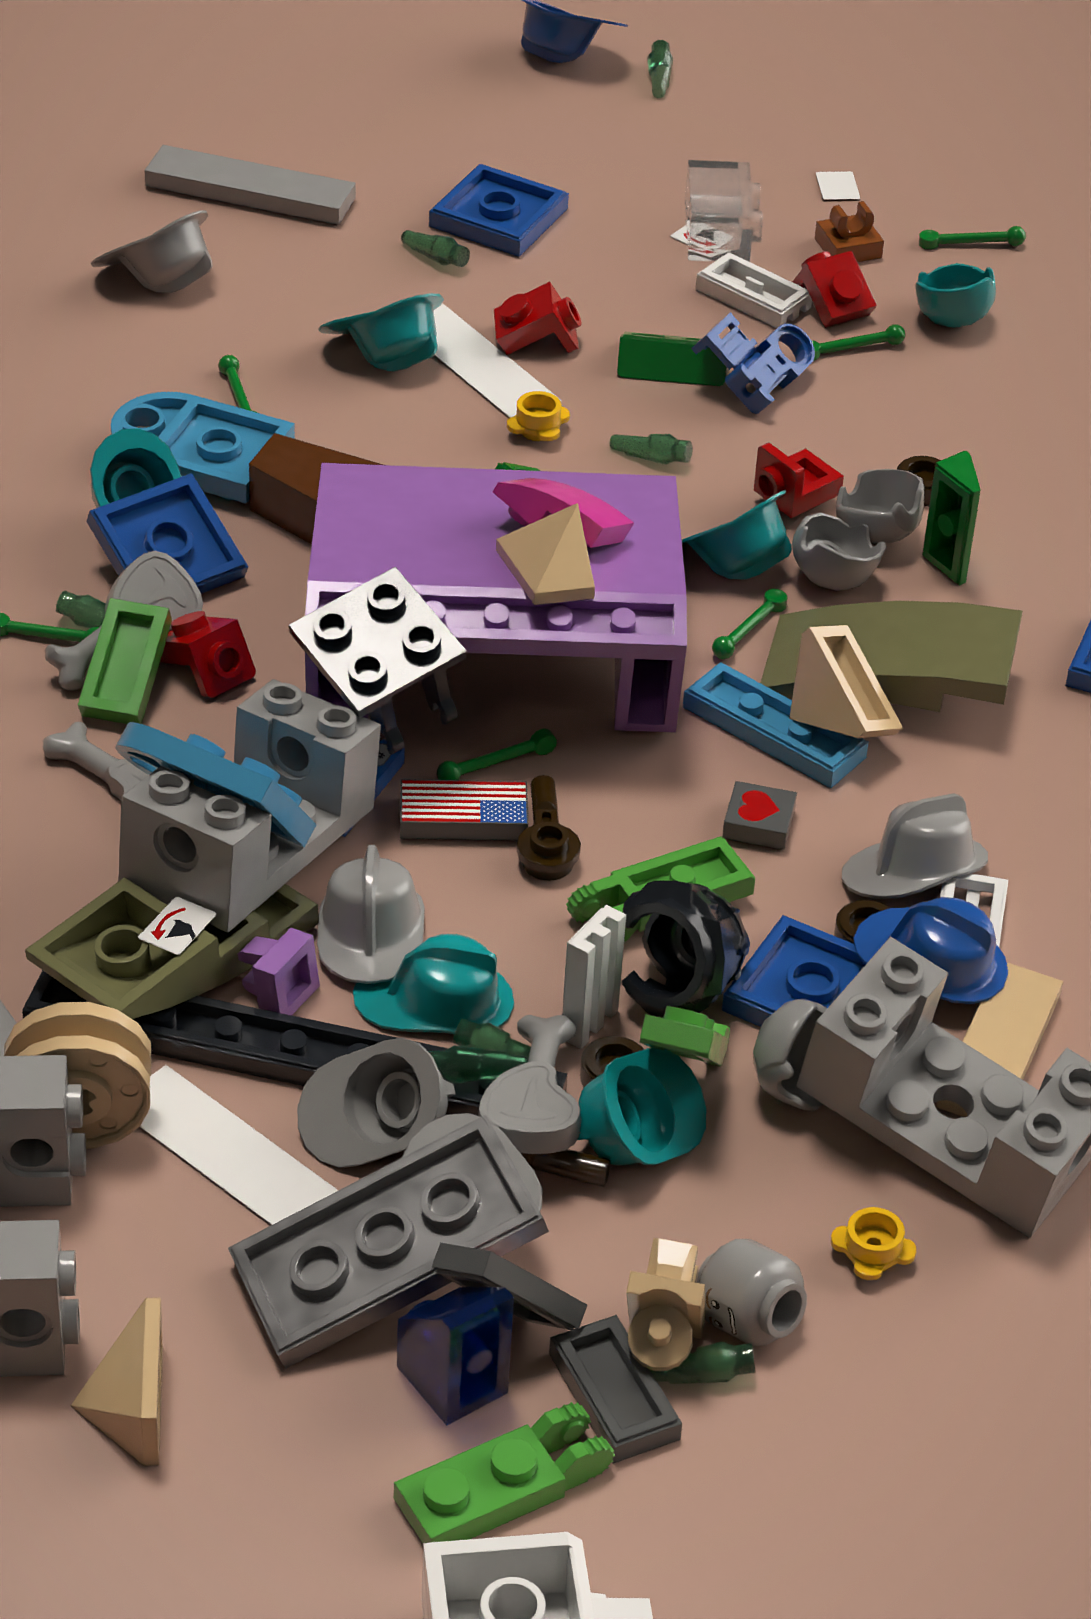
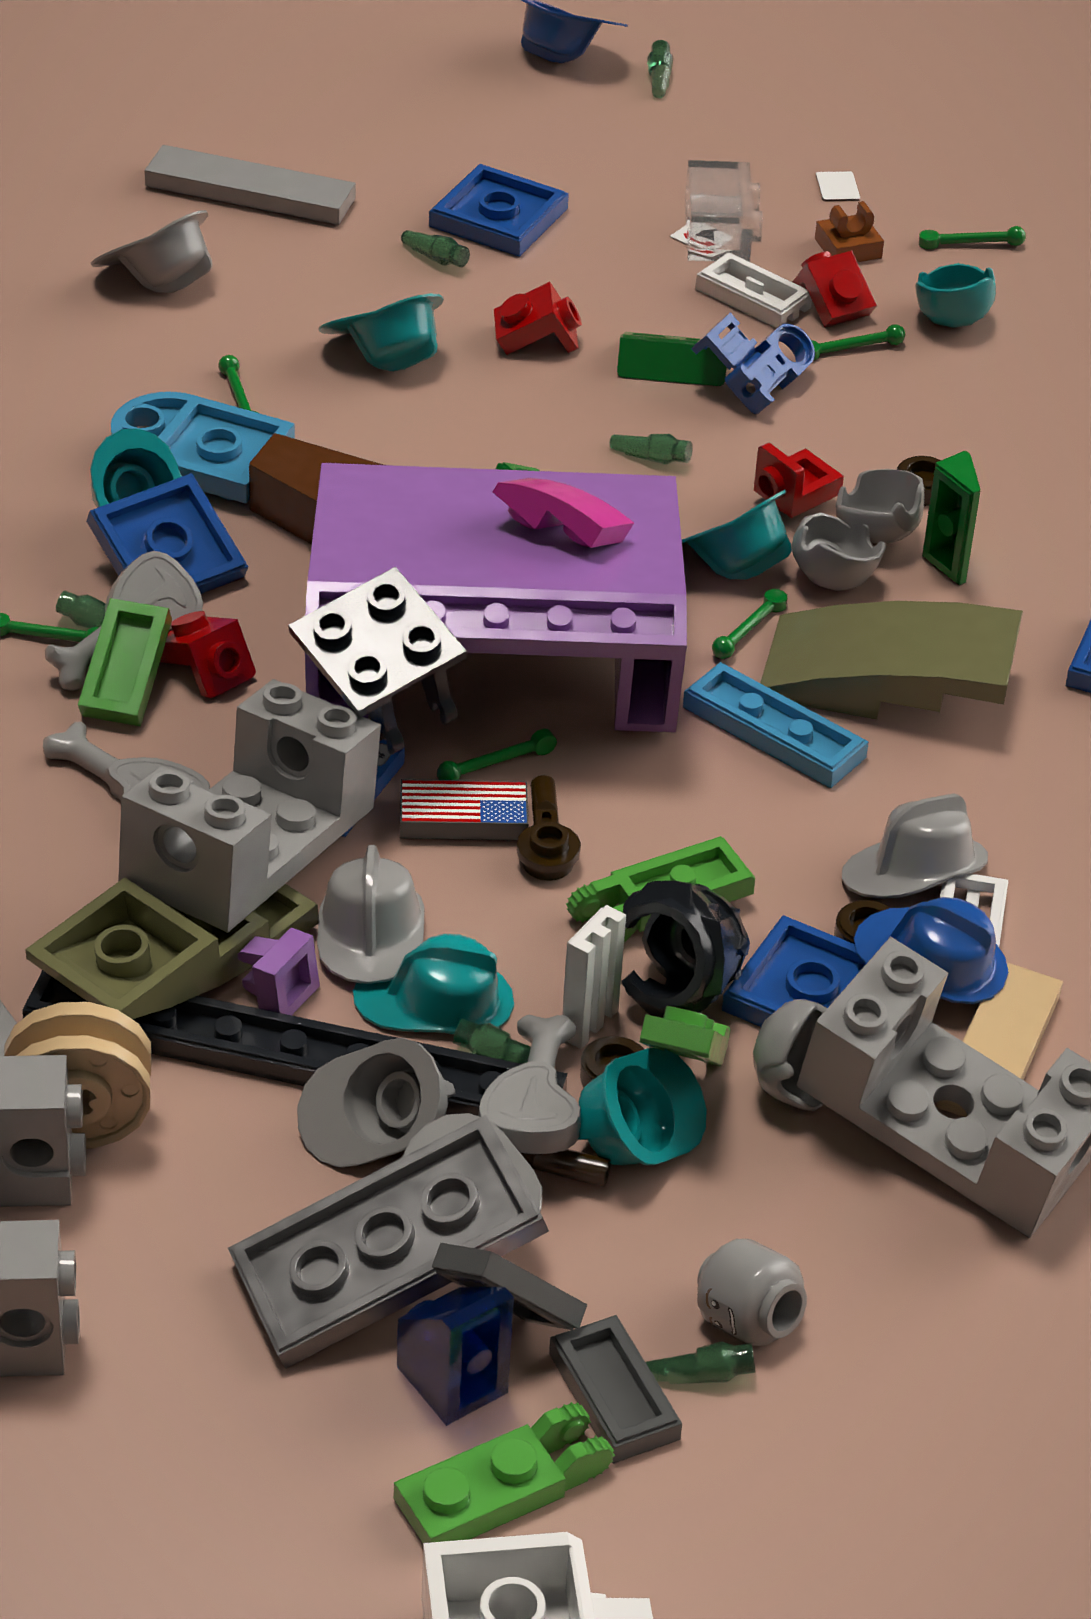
(127, 1387): tan slope -> none
(177, 925): white sticker -> none
(205, 764): dark azure plate -> none
(229, 1149): white sticker -> none
(468, 1064): clear green piece -> none
(481, 362): white sticker -> none
(538, 416): yellow plate -> none
(550, 558): tan slope -> none
(665, 1306): tan hips -> none
(759, 815): dark grey tile -> none
(838, 686): tan slope -> none
(873, 1242): yellow plate -> none

